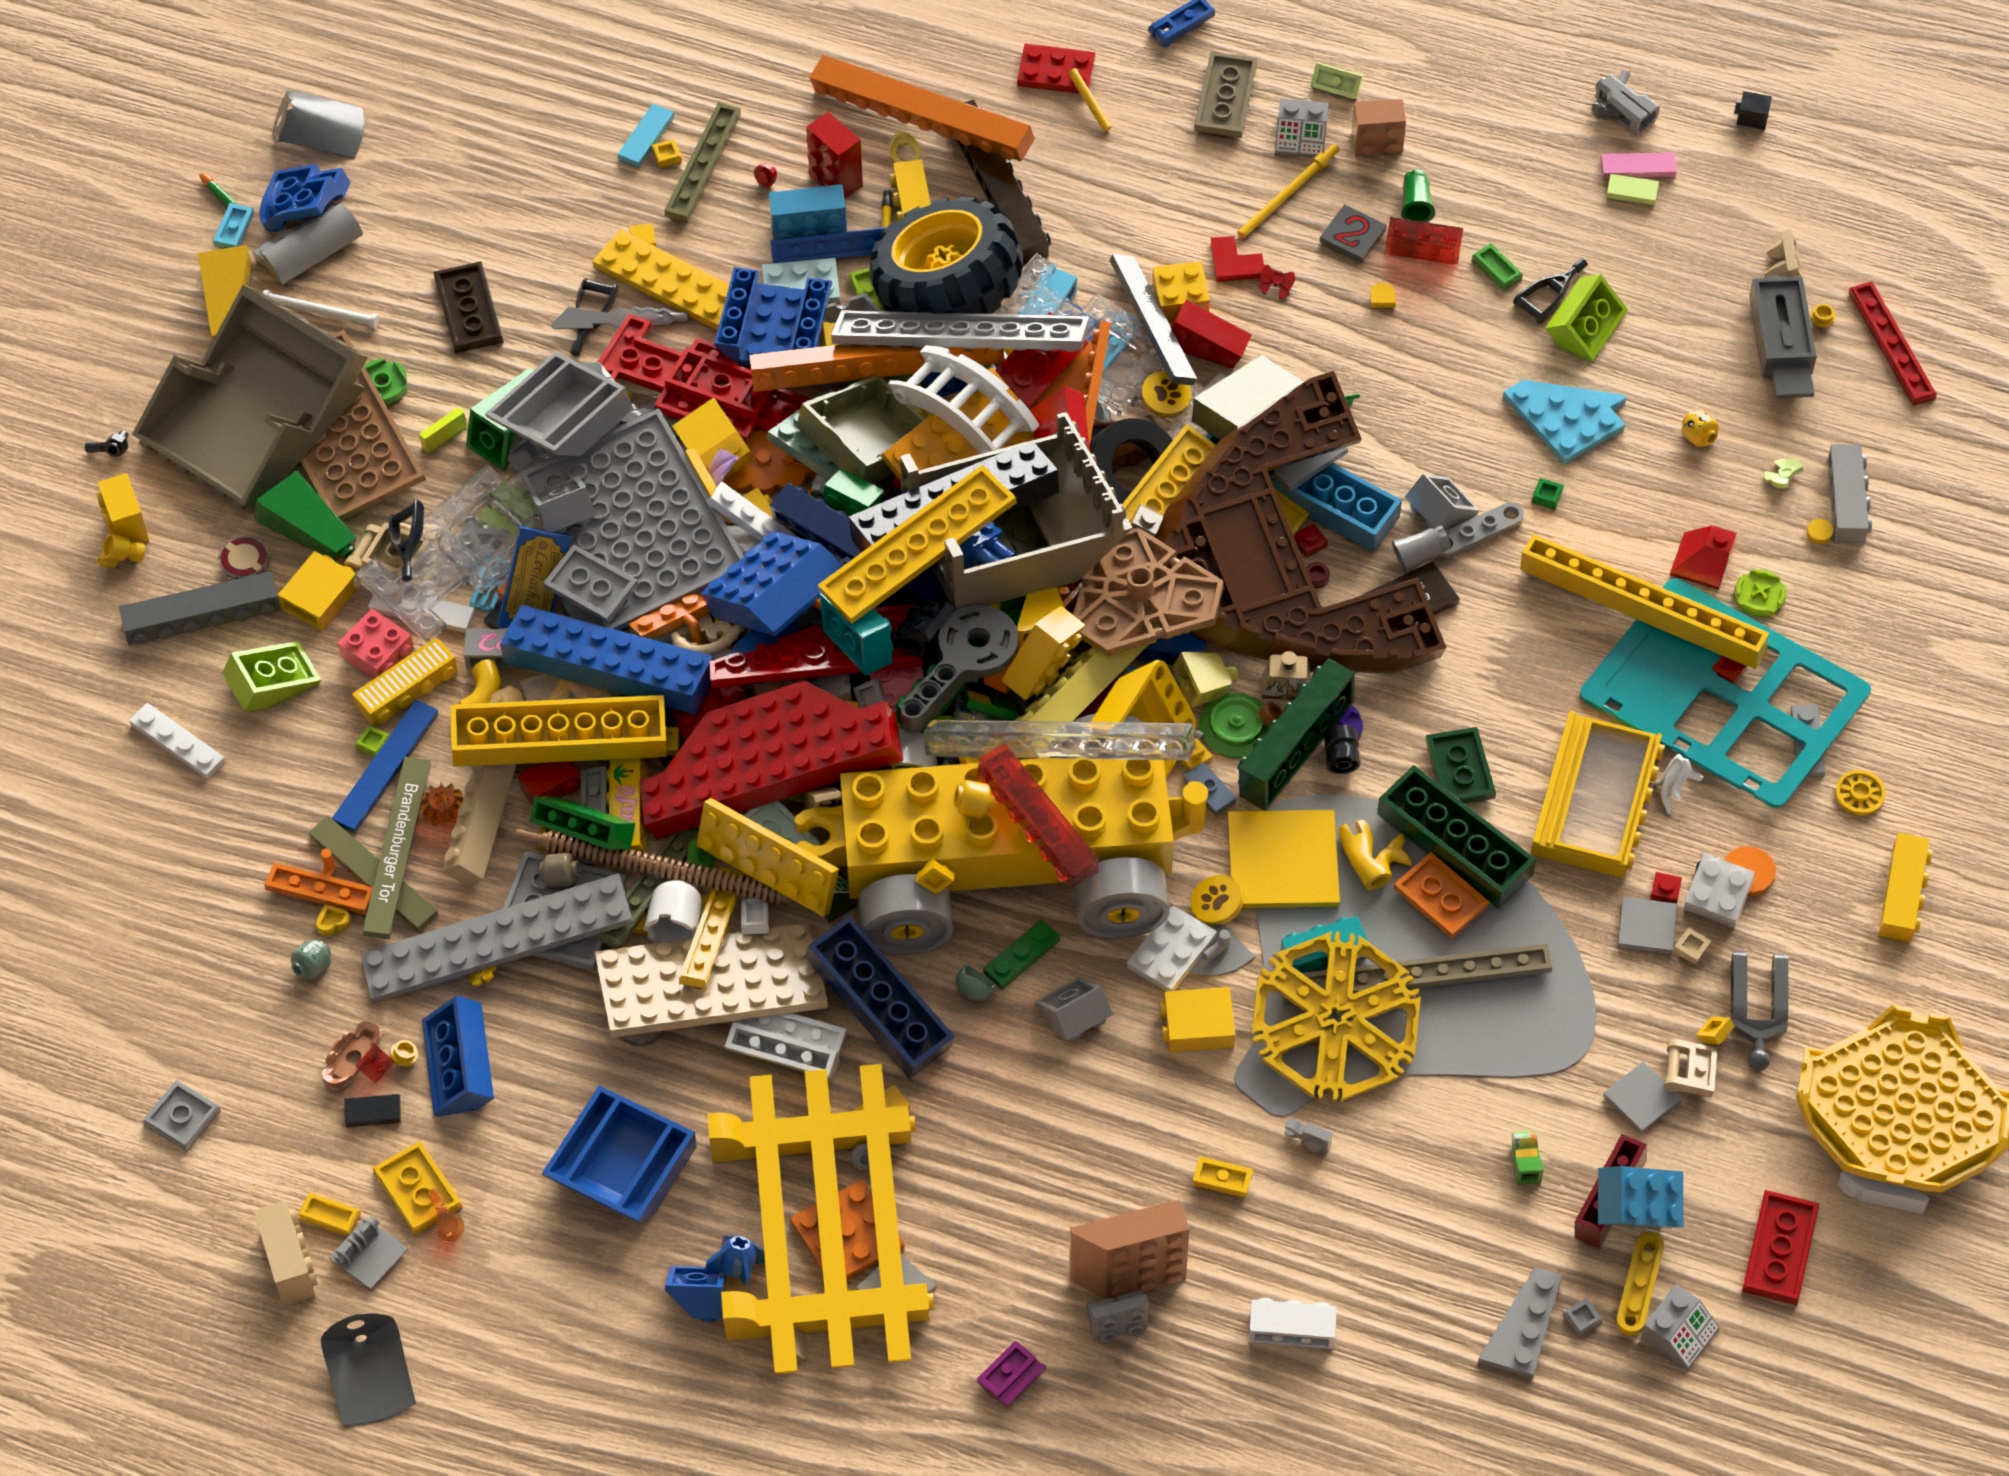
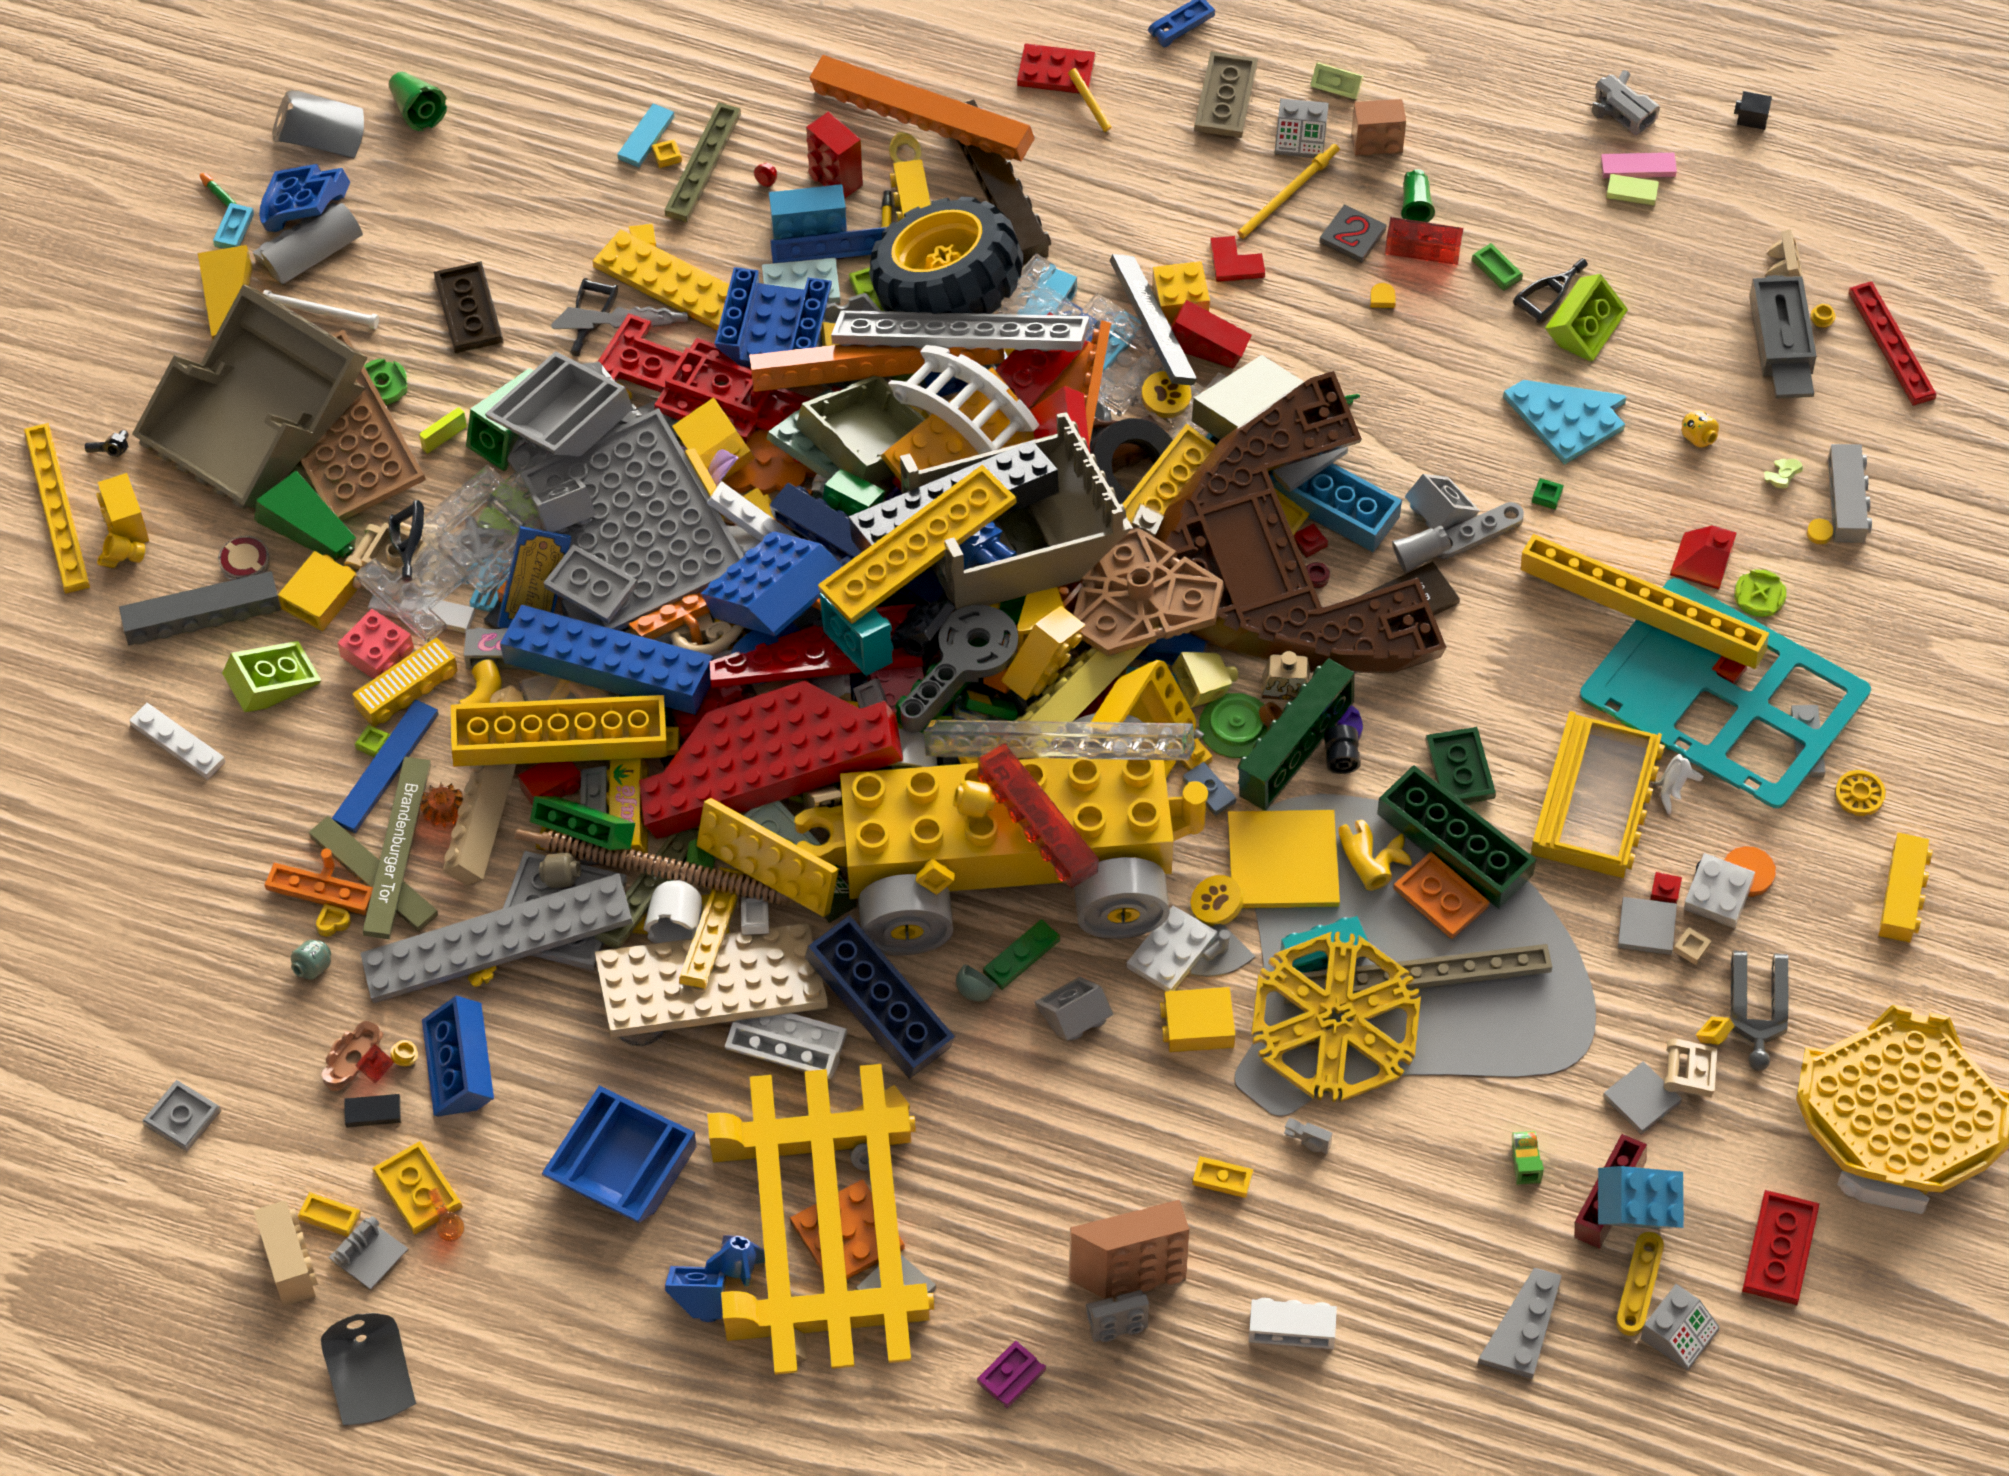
(56, 508): none -> yellow tile
(418, 101): none -> green cone
(1283, 280): red piece -> none
(1582, 1317): light grey tile -> none

